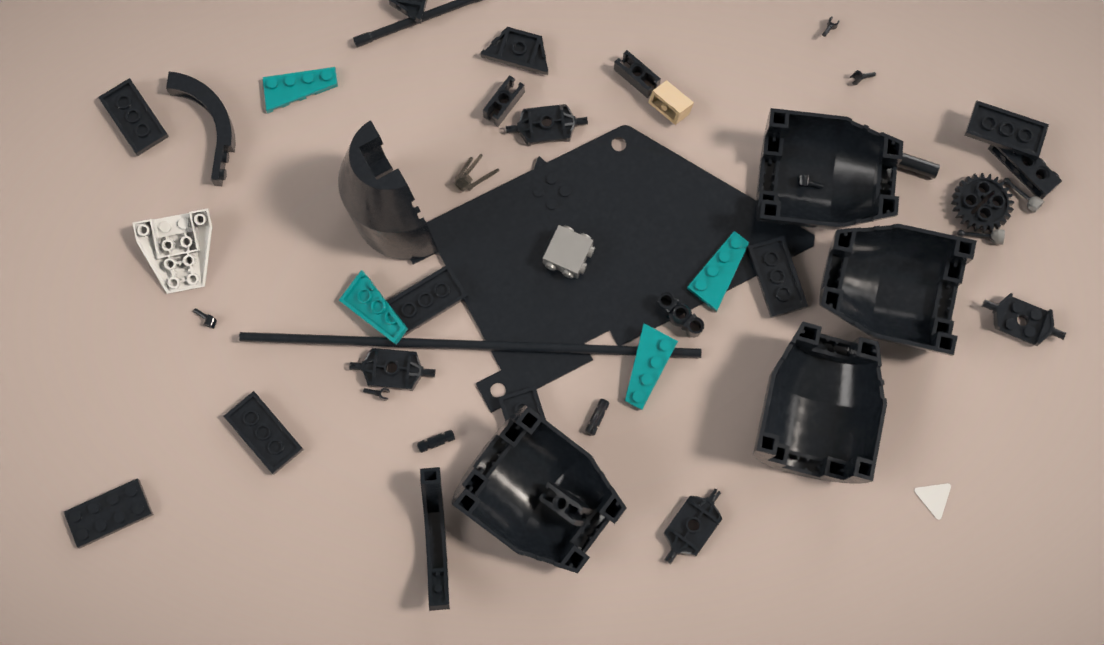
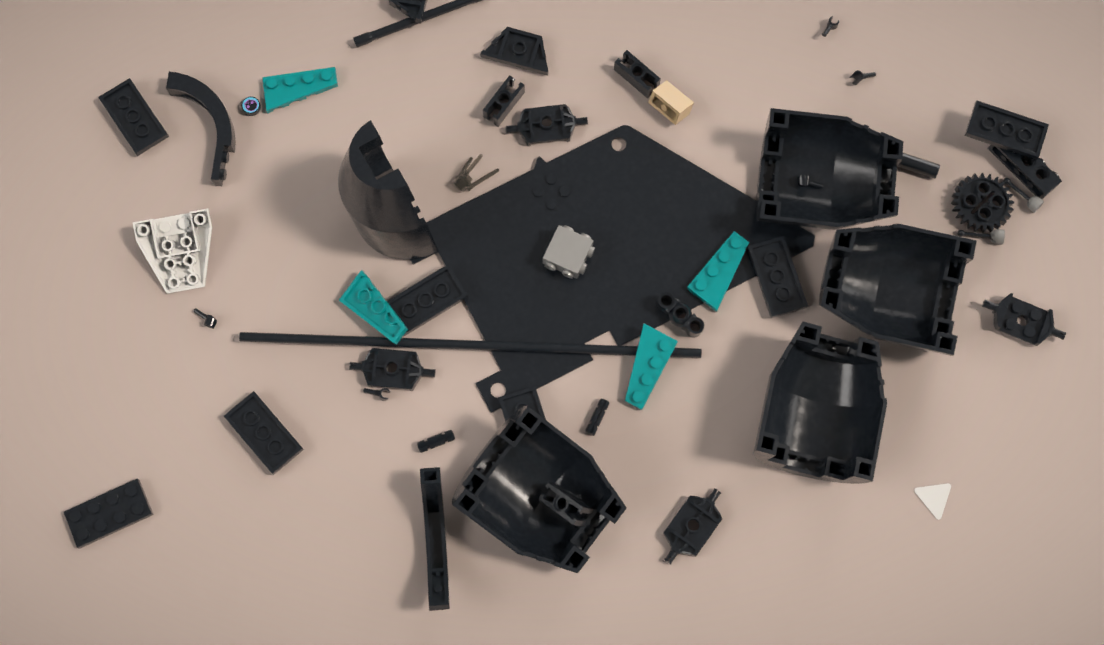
(251, 106): none -> tile

